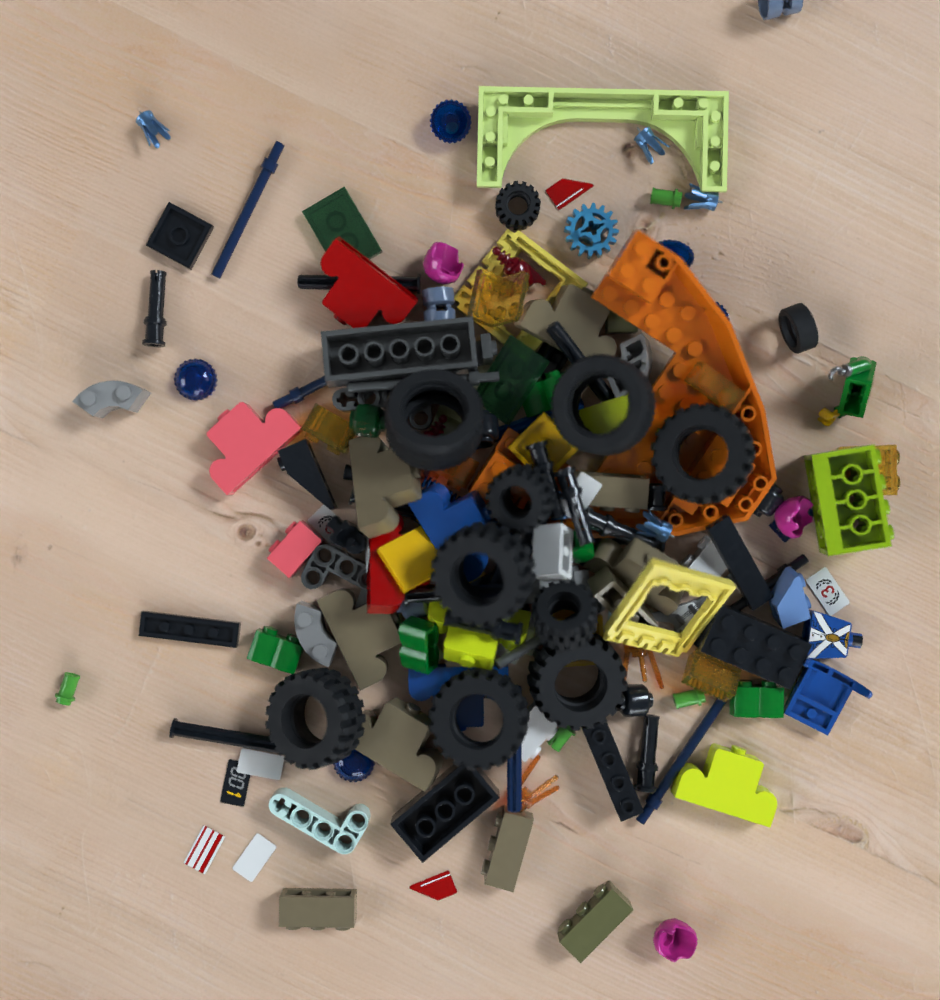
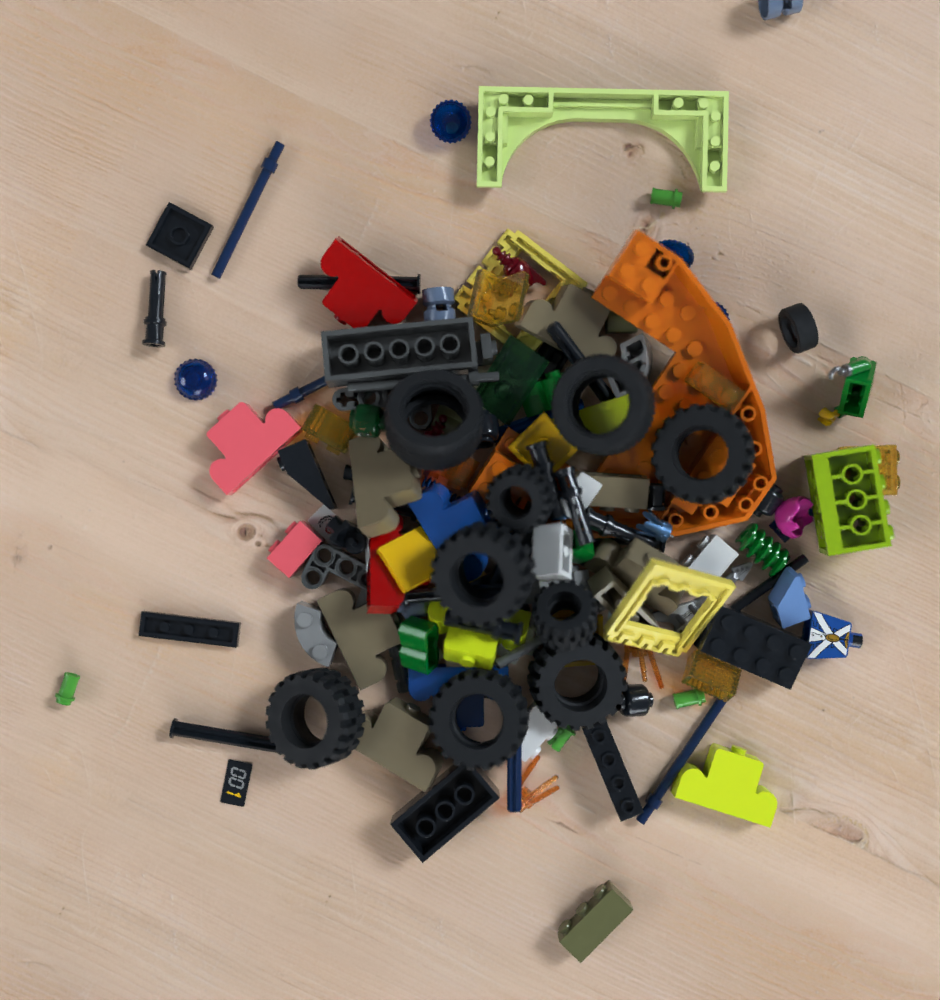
(110, 396): light grey brick -> none
(151, 127): flat silver piece -> none
(204, 849): sticker -> none
(254, 857): white sticker -> none
(260, 764): white sticker -> none
(275, 650): green brick -> none
(317, 908): dark tan brick -> none
(318, 815): light aqua beam -> none
(337, 217): clear green tile -> none
(354, 767): clear blue hat -> none
(400, 672): none -> dark grey axle
(436, 887): red sticker -> none
(442, 263): dark pink hair -> none
(507, 849): dark tan brick -> none
(512, 191): black tyre -> none
(566, 191): red sticker -> none
(601, 227): dark azure gear -> none
(646, 137): flat silver piece -> none
(647, 765): black pin -> none
(675, 940): dark pink hair -> none
(706, 200): flat silver piece -> none
(739, 562): black tile -> none
(757, 700): green brick -> none
(763, 548): none -> green piece
(821, 695): blue piece -> none
(827, 591): white sticker -> none

